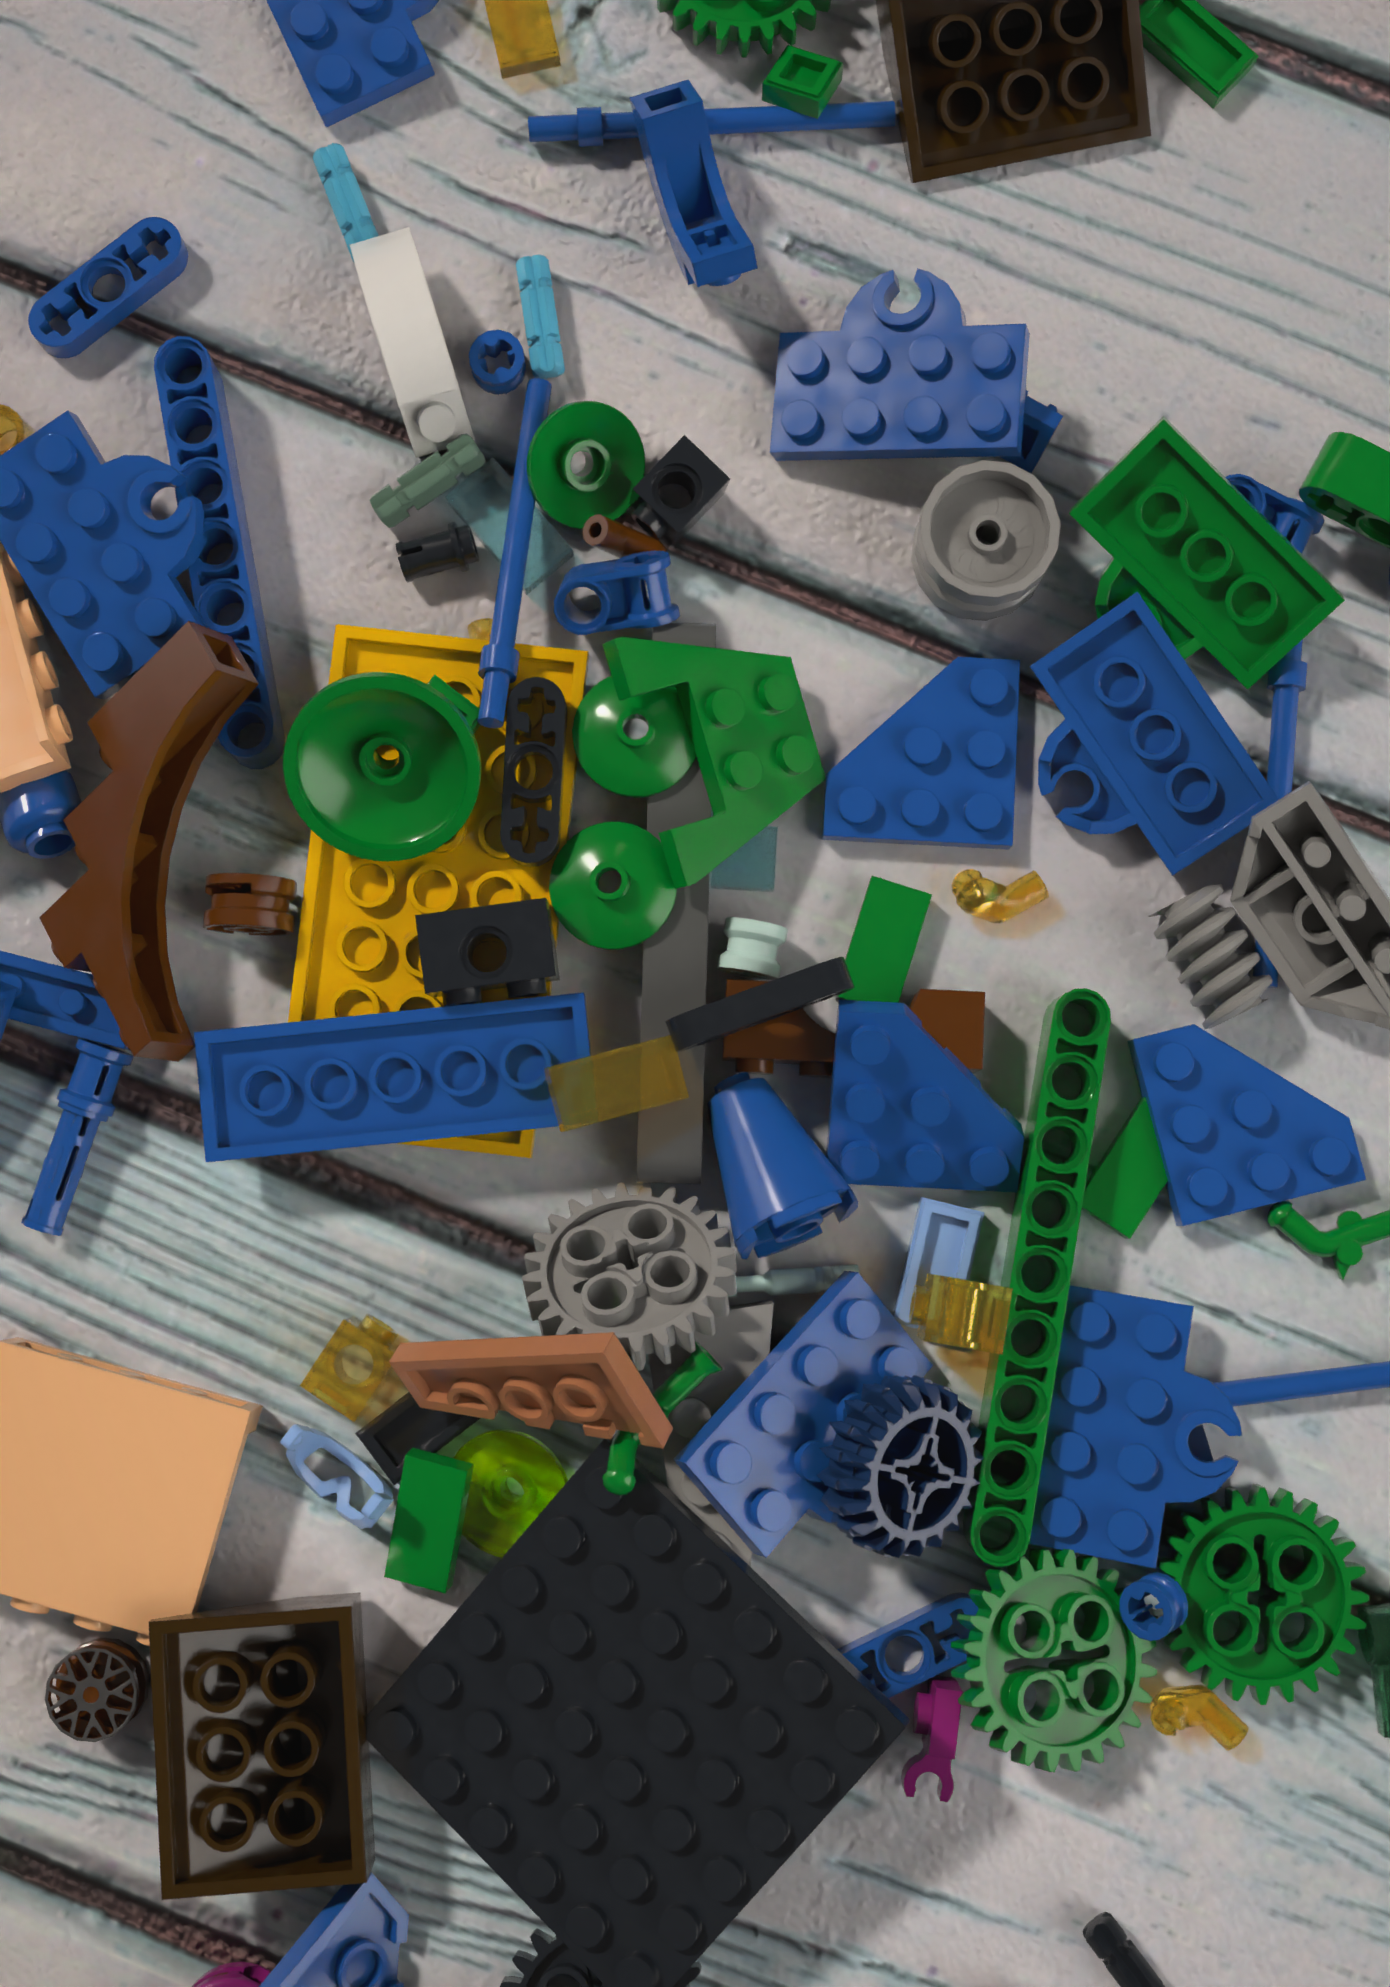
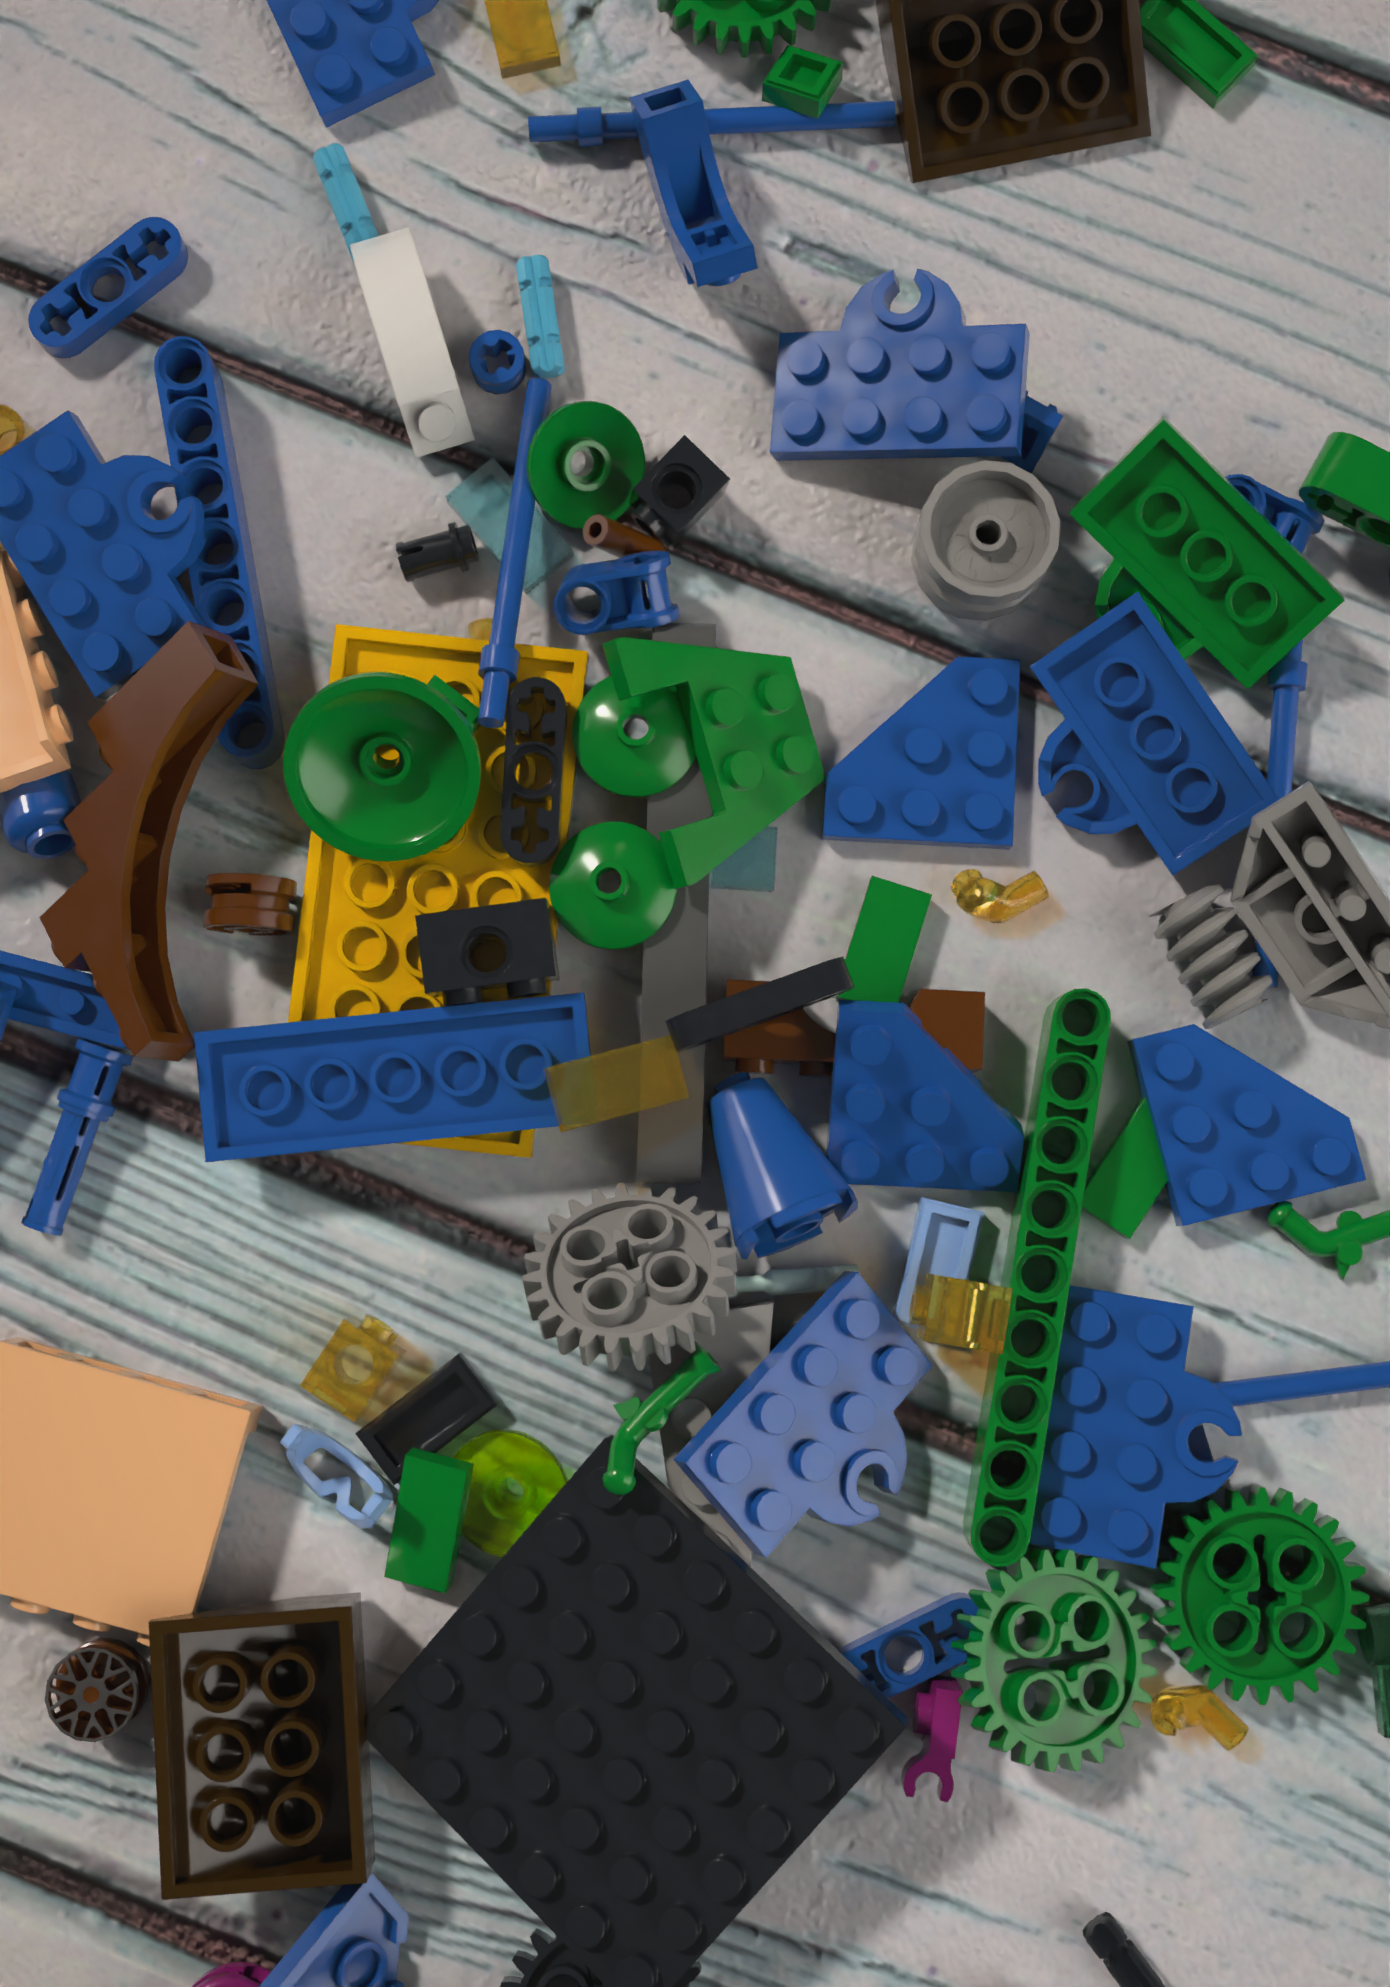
(427, 480): sand green axle -> none
(537, 1381): nougat wing -> none
(752, 948): light aqua wheel -> none
(901, 1466): dark blue gear -> none
(1171, 1600): blue bush -> none

